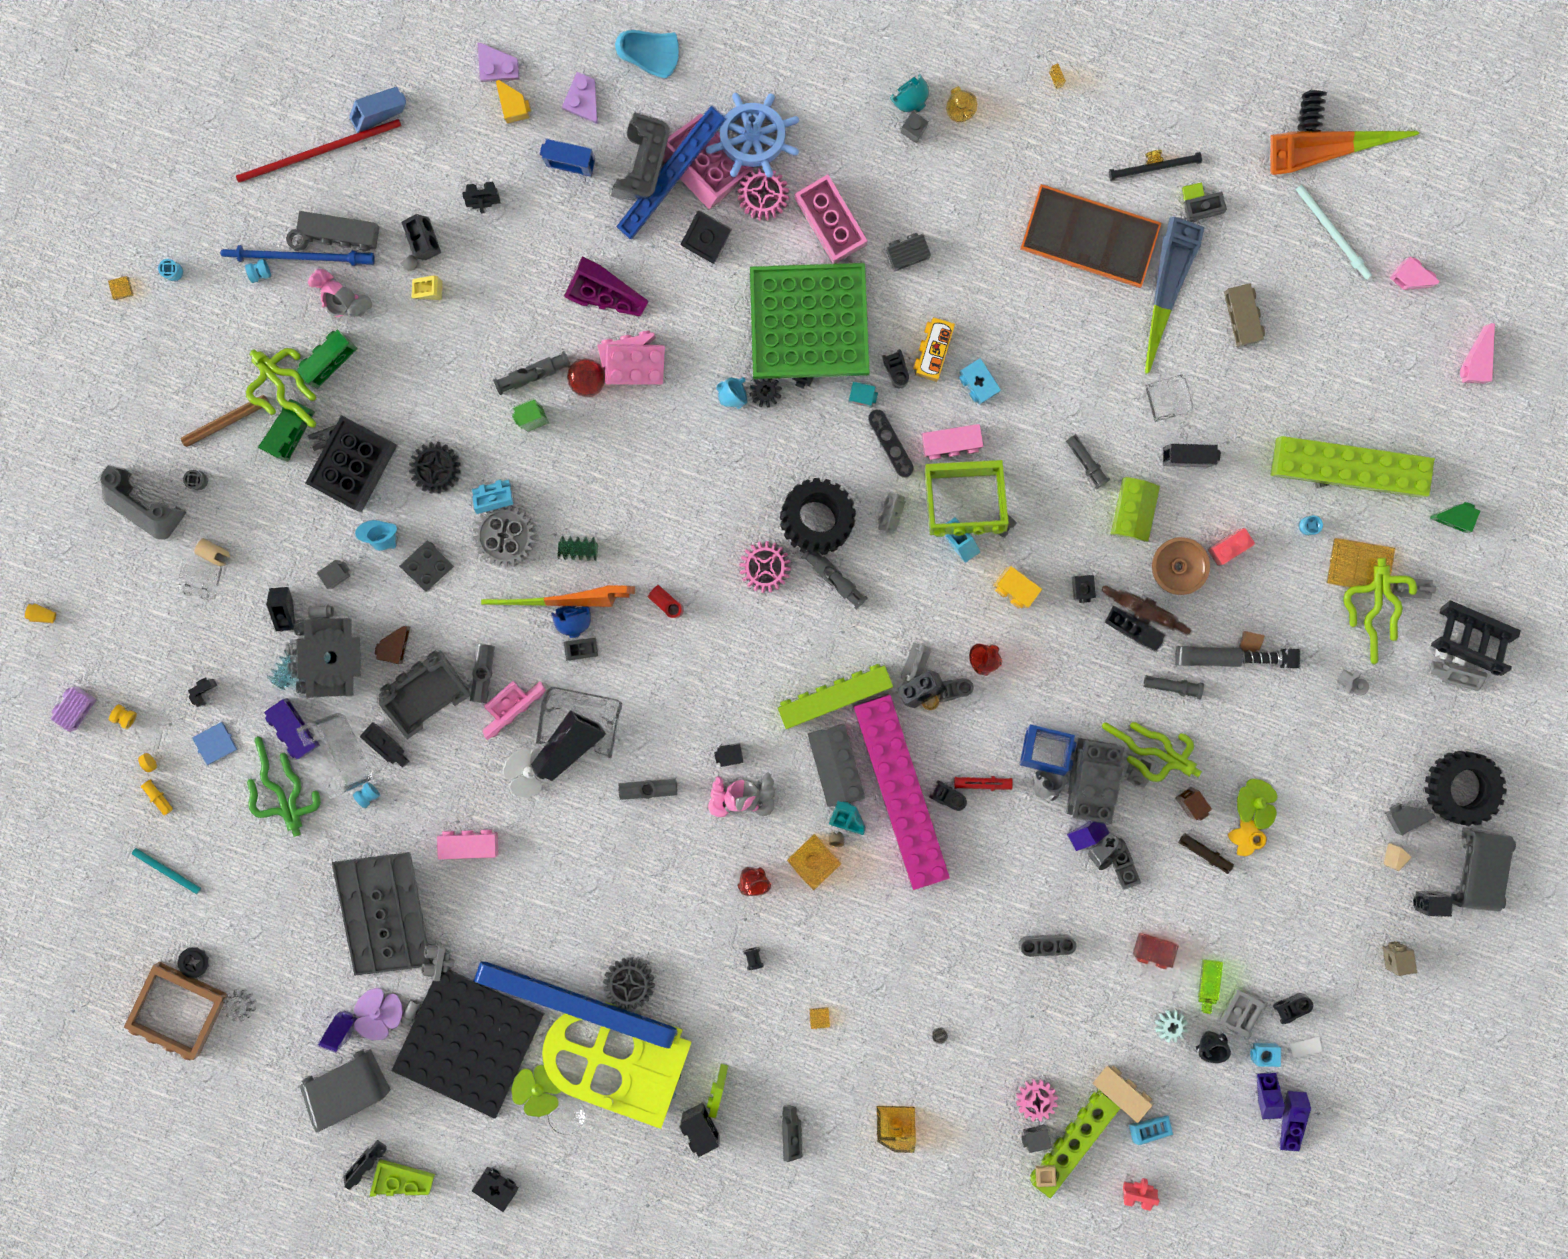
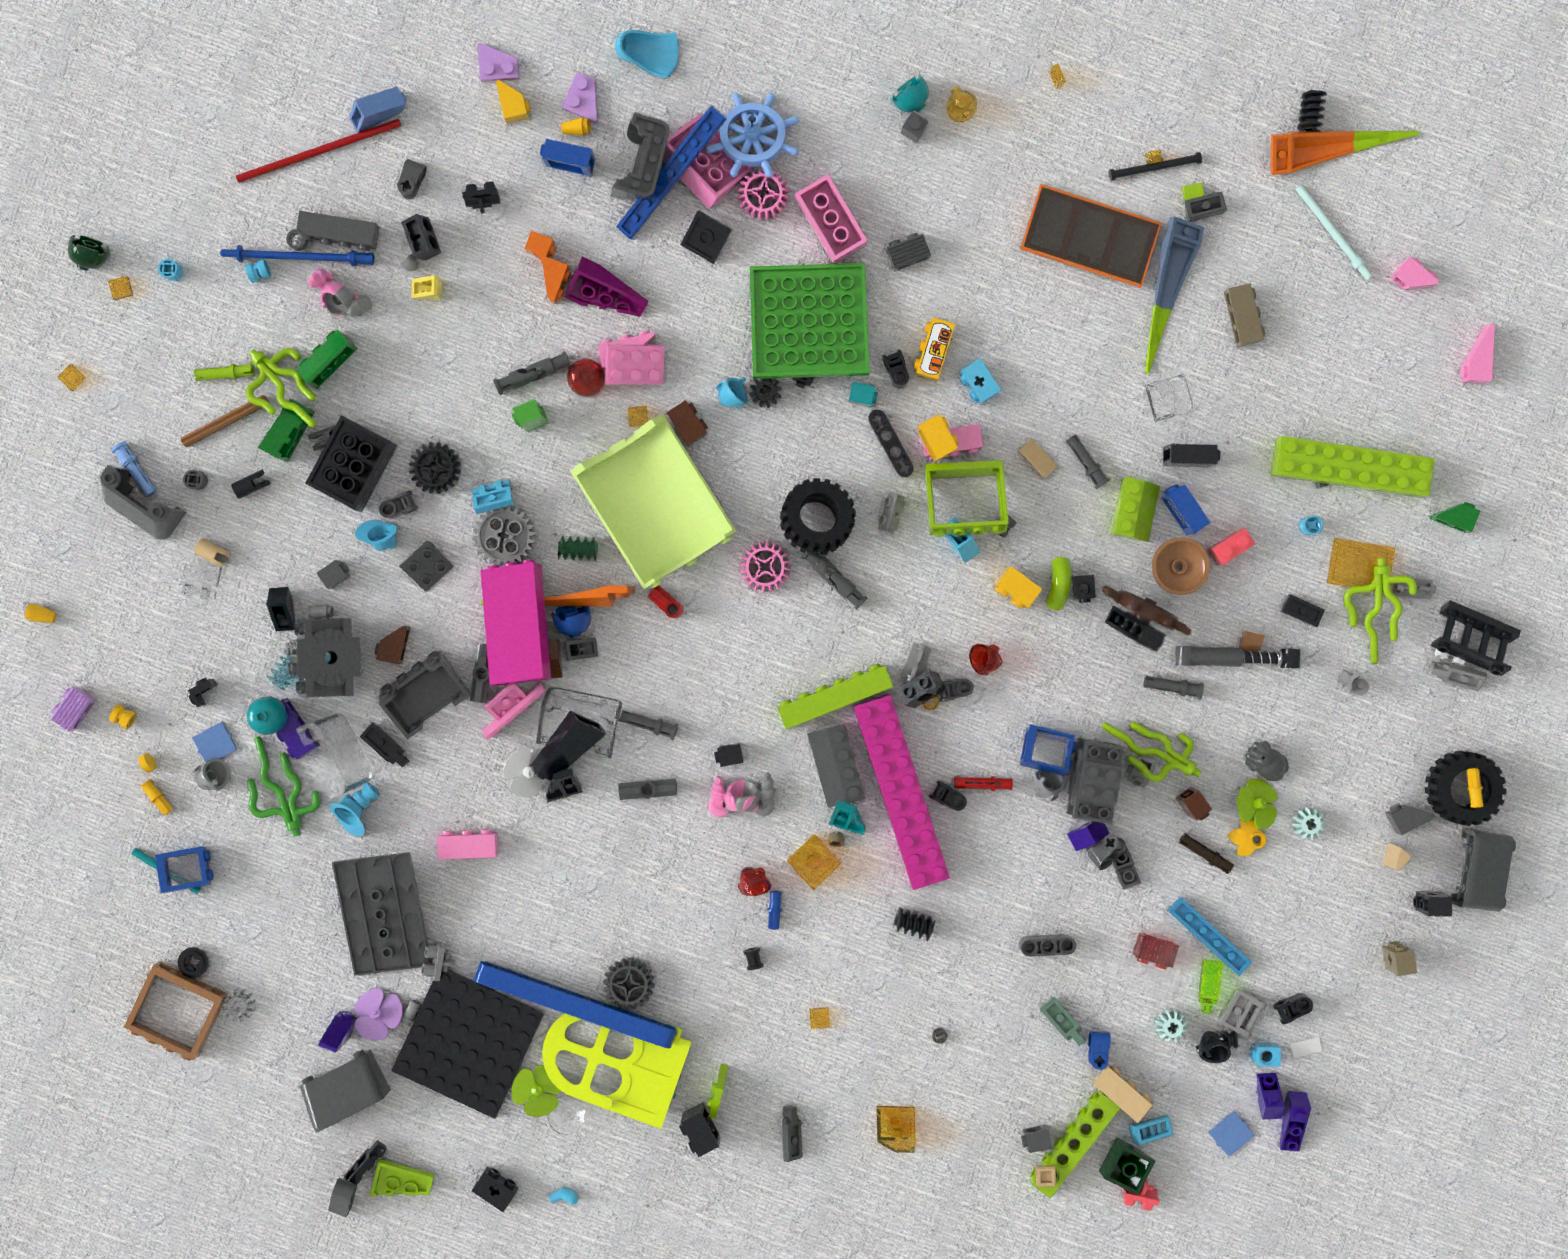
(71, 377): none -> clear yellow tile
(87, 252): none -> dark green cylinder
(129, 461): none -> light blue pin
(184, 869): none -> window
(212, 774): none -> light grey helmet
(232, 371): none -> lime pin
(247, 486): none -> black hinge
(267, 715): none -> teal cylinder
(342, 1197): none -> dark grey beam
(349, 814): none -> medium azure piece
(399, 505): none -> dark grey piece
(412, 175): none -> dark grey piece
(515, 623): none -> dark pink brick
(554, 271): none -> orange arch
(555, 658): none -> reddish brown slope
(563, 785): none -> black wing
(565, 1194): none -> medium azure arm
(579, 126): none -> yellow cone
(637, 416): none -> clear yellow tile
(654, 502): none -> yellowish green panel
(656, 726): none -> dark grey pin
(687, 423): none -> reddish brown brick
(774, 910): none -> blue axle
(912, 923): none -> black piece
(937, 437): none -> yellow brick
(1028, 1101): bright pink gear -> none
(1037, 458): none -> tan slope
(1060, 583): none -> lime cylinder
(1062, 1020): none -> sand green hinge
(1099, 1046): none -> blue piece
(1126, 1166): none -> dark green slope
(1185, 509): none -> blue window
(1209, 936): none -> dark azure plate
(1231, 1133): none -> medium blue piece
(1232, 1039): none -> black bush
(1266, 761): none -> dark grey hair
(1302, 610): none -> black plate
(1305, 830): none -> light aqua gear
(1474, 787): none -> yellow axle

